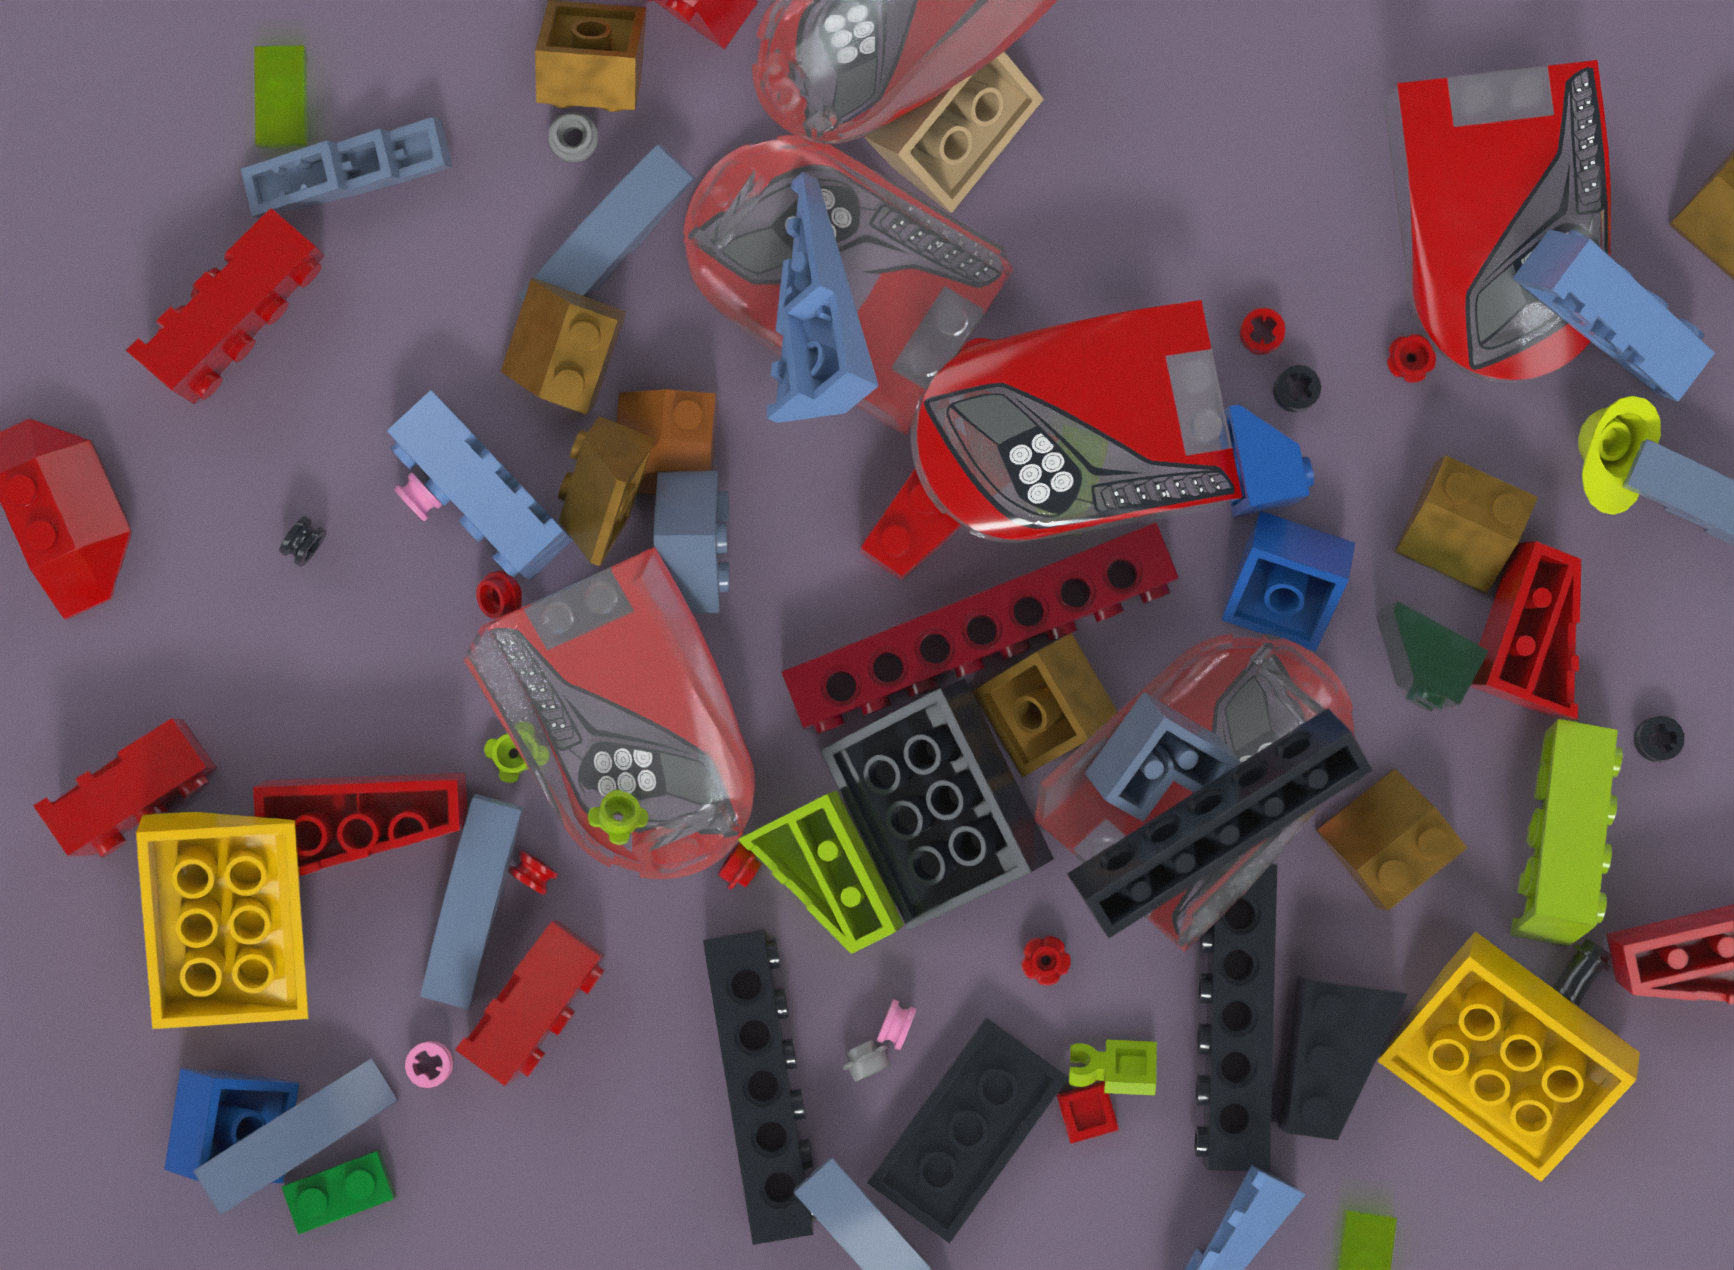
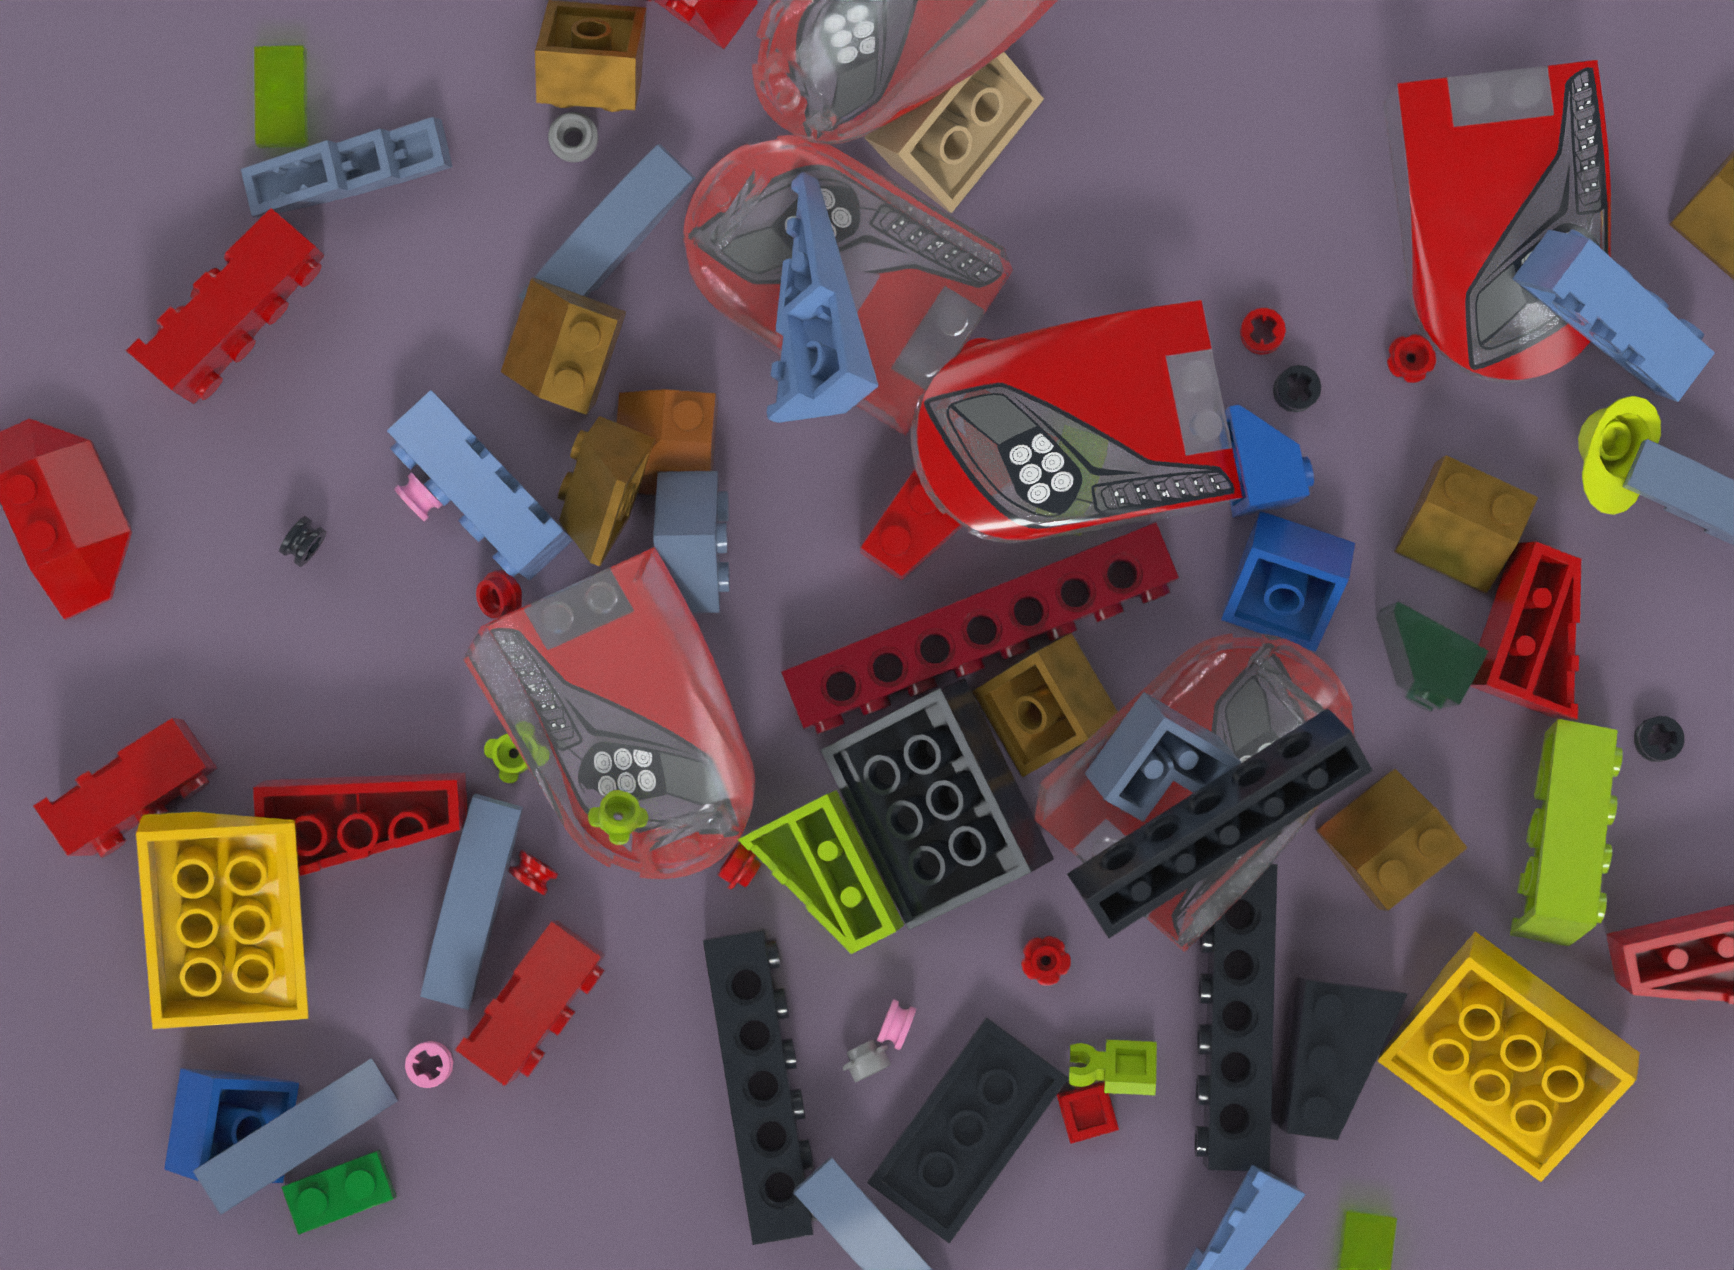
(1582, 971): black pin -> none

